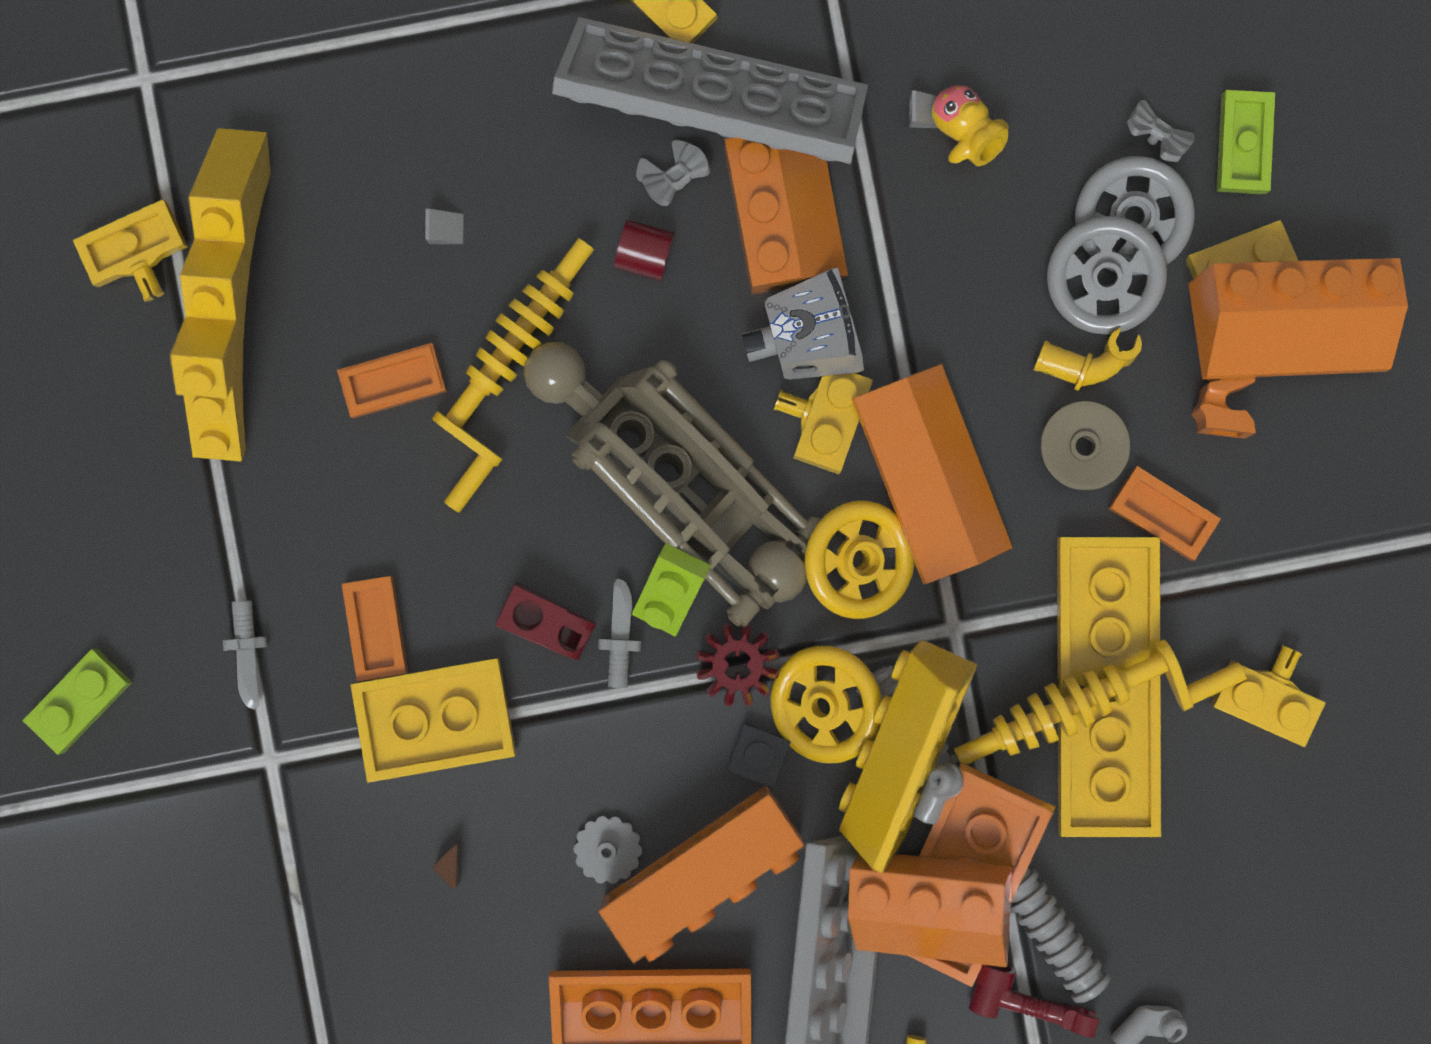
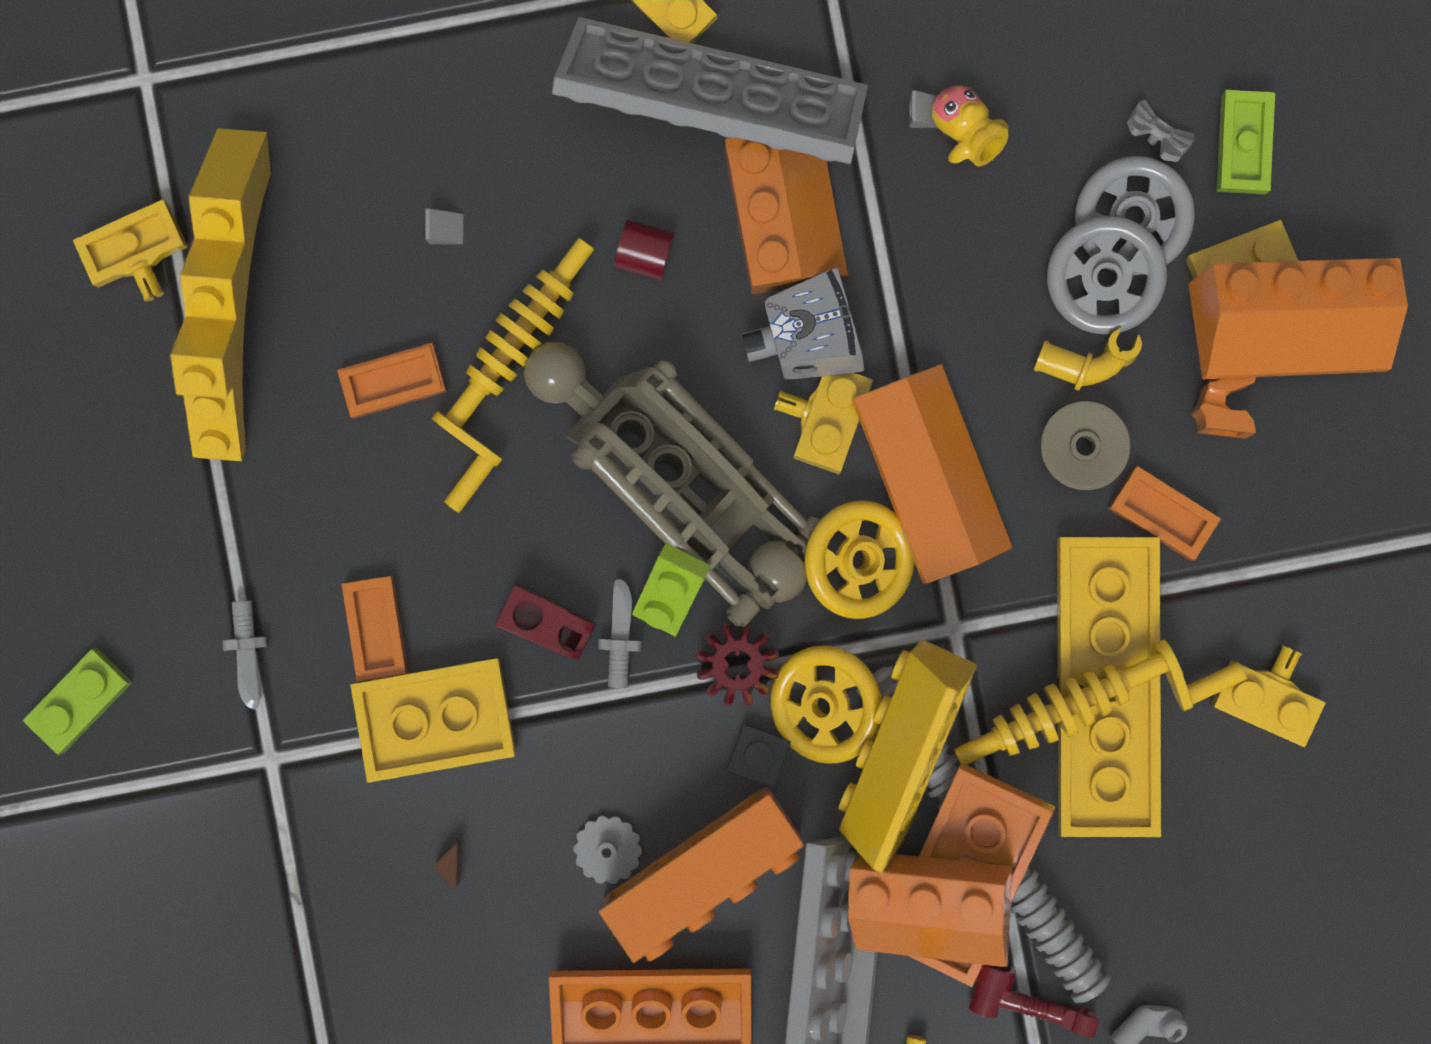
(662, 185): light grey piece -> none
(942, 784): light grey arm -> none

